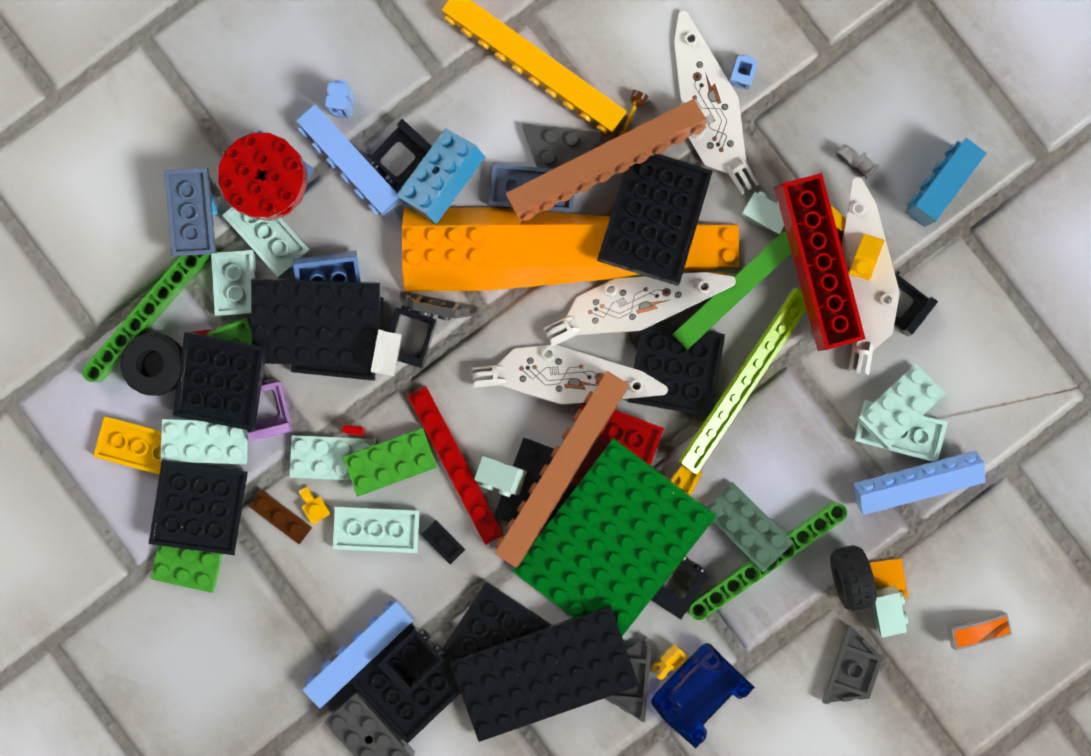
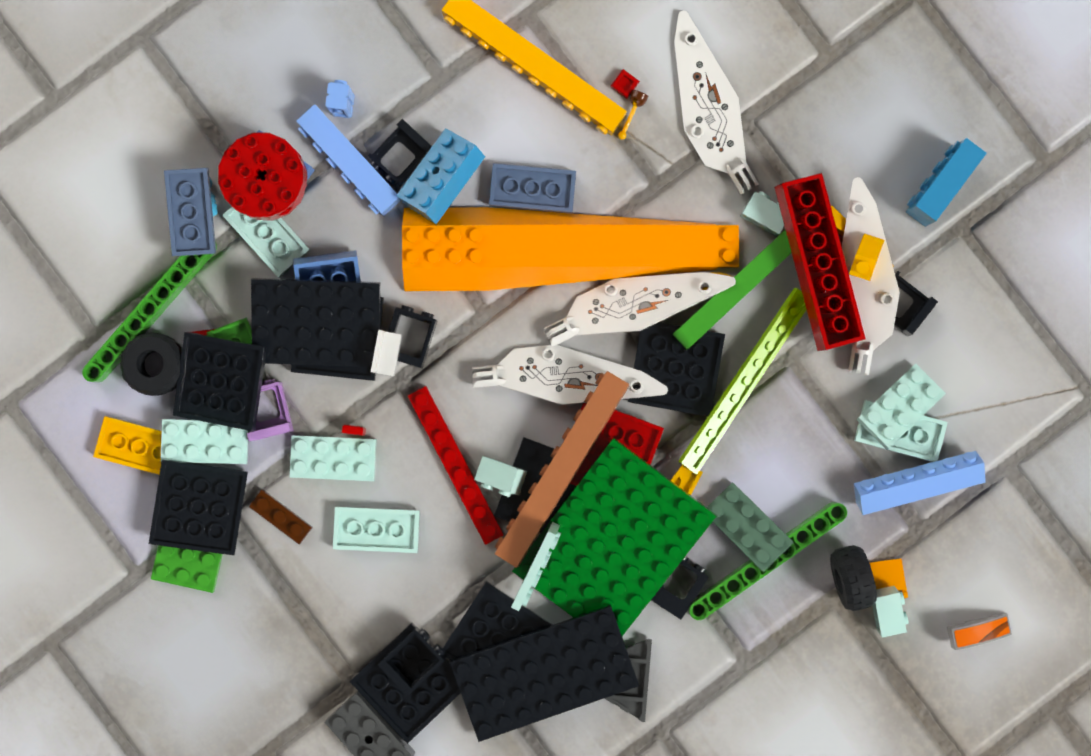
(232, 281): light aqua plate -> none
(315, 507): yellow plate -> none
(358, 654): light blue brick -> none
(389, 462): bright green plate -> none
(443, 308): dark grey wing -> none
(443, 542): black plate -> none
(534, 573): none -> light aqua plate
(557, 146): dark grey wing -> none
(606, 160): nougat brick -> none
(625, 84): none -> red tile
(655, 218): black plate -> none
(671, 660): yellow plate -> none
(698, 692): clear blue windscreen -> none
(749, 65): light blue brick -> none
(853, 669): dark grey wing -> none
(861, 162): light grey connector -> none

